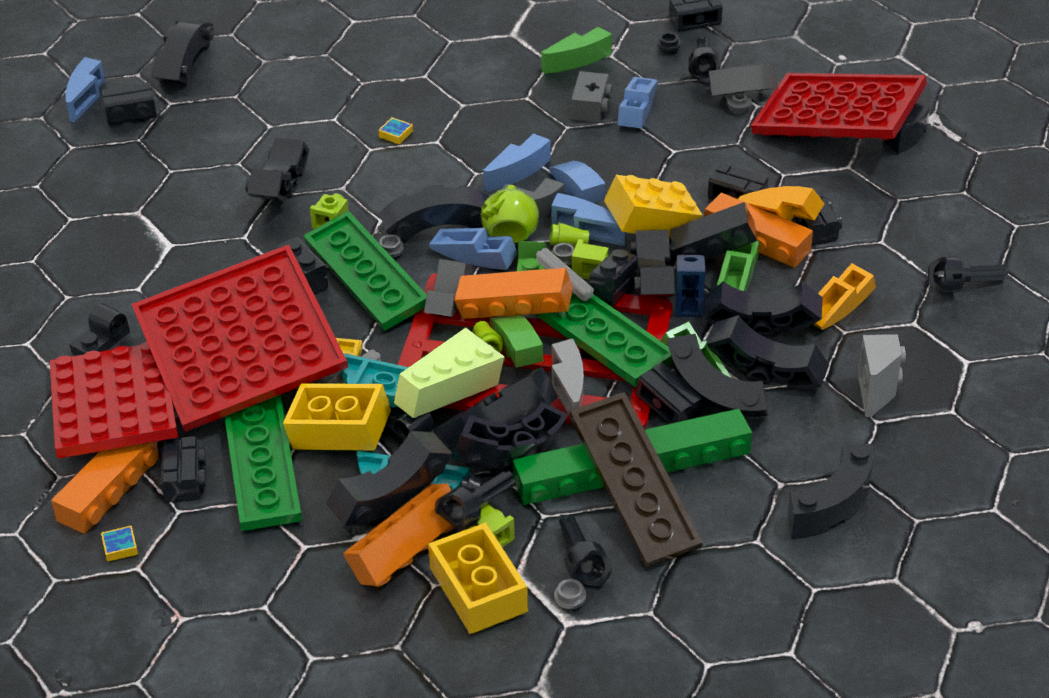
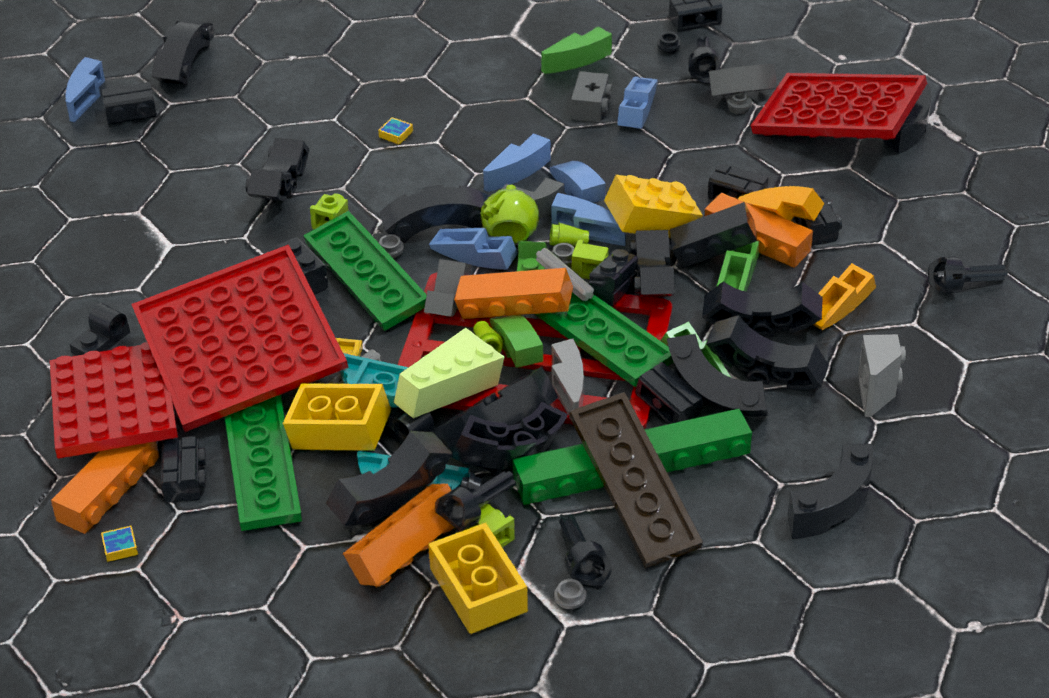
(690, 277): dark blue torso -> none

